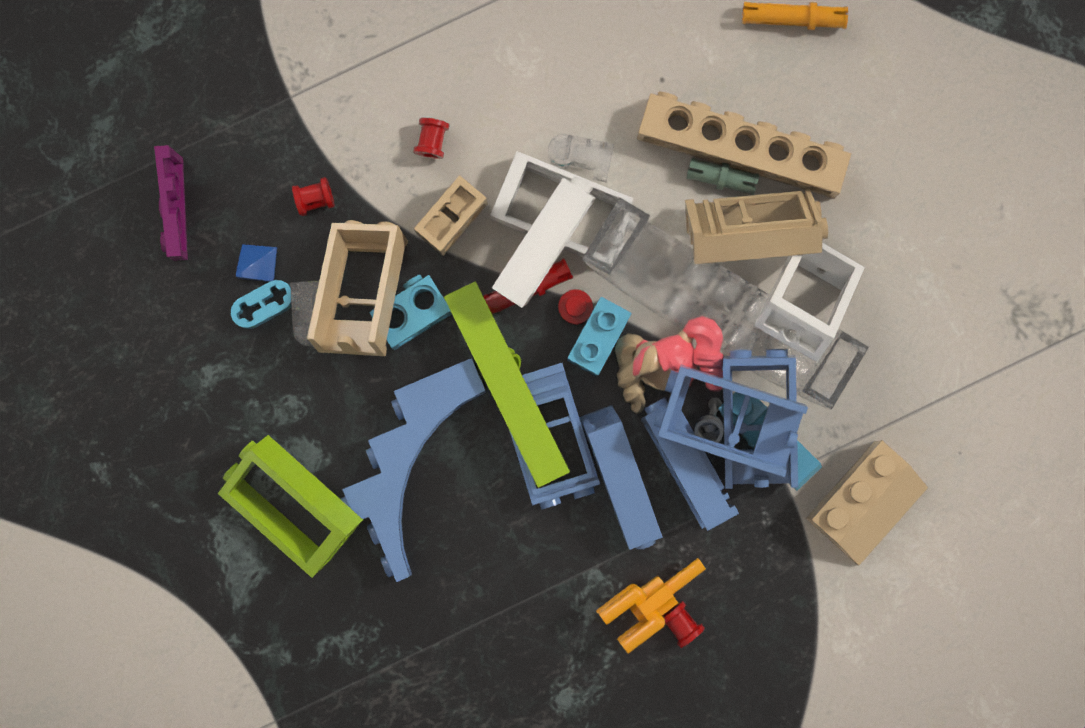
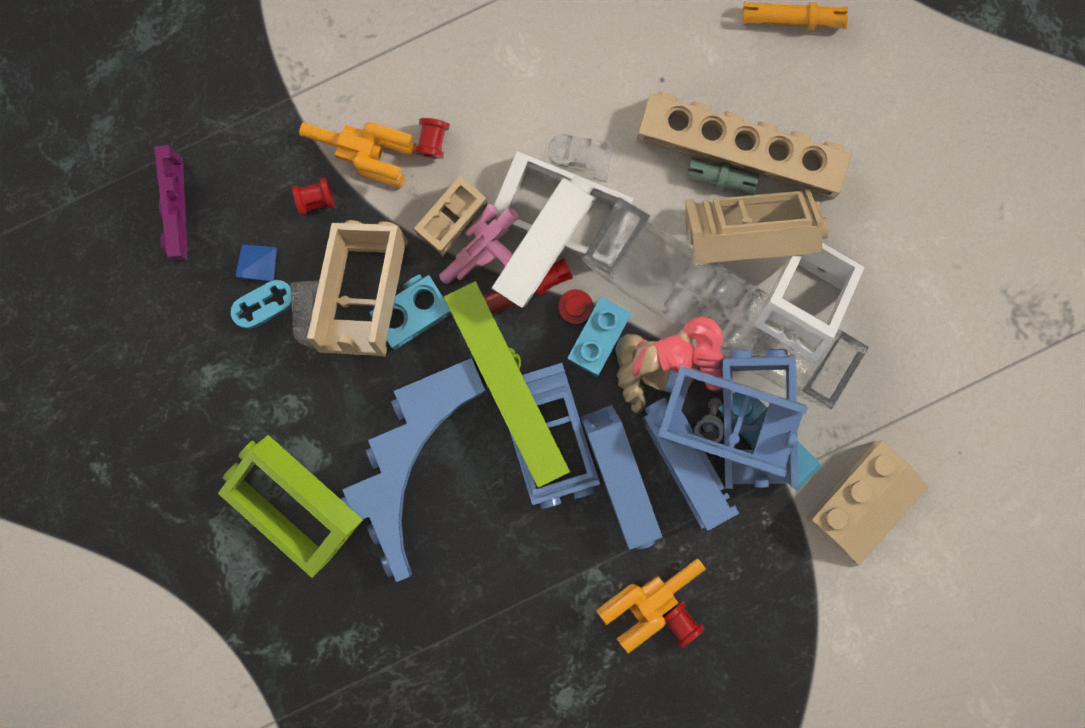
(366, 148): none -> light orange plant
(484, 246): none -> bright pink piece

